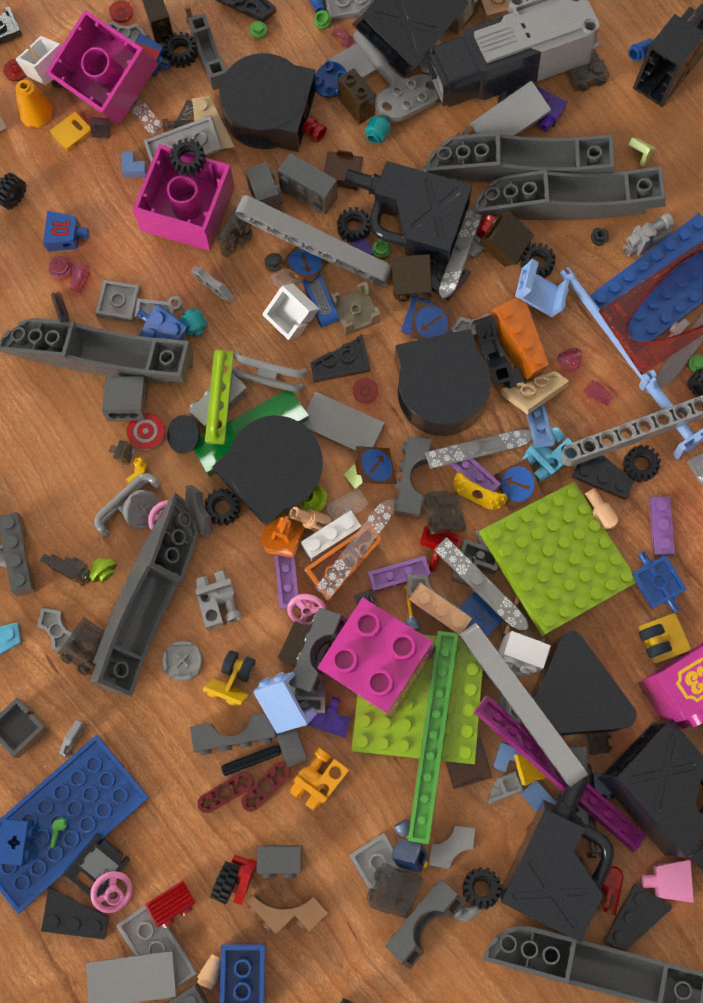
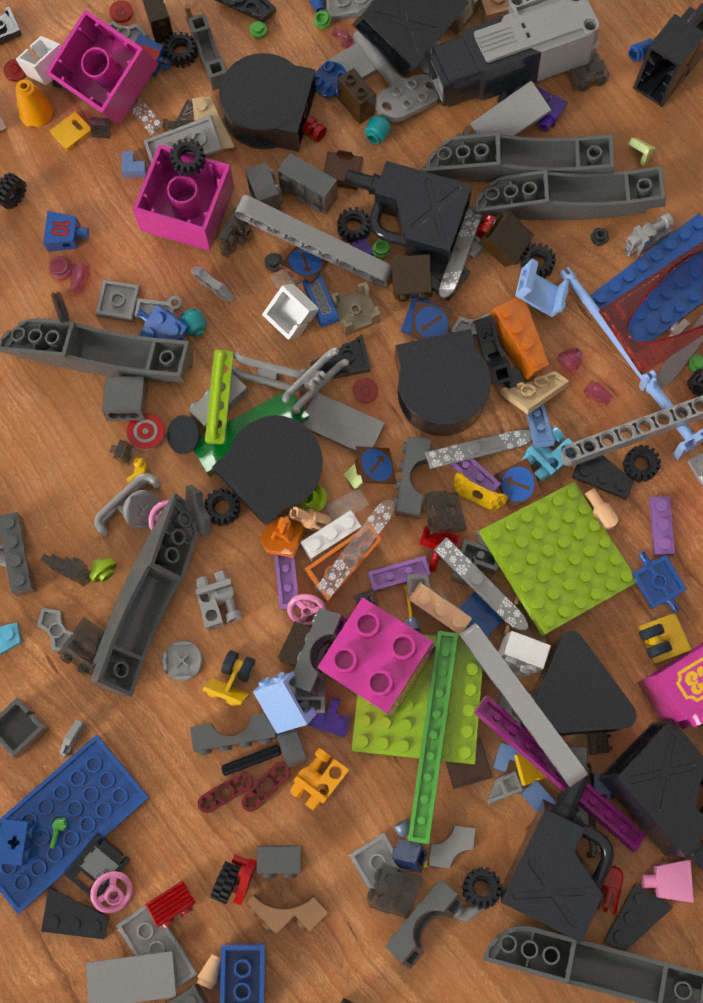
(314, 379): none -> light grey piece

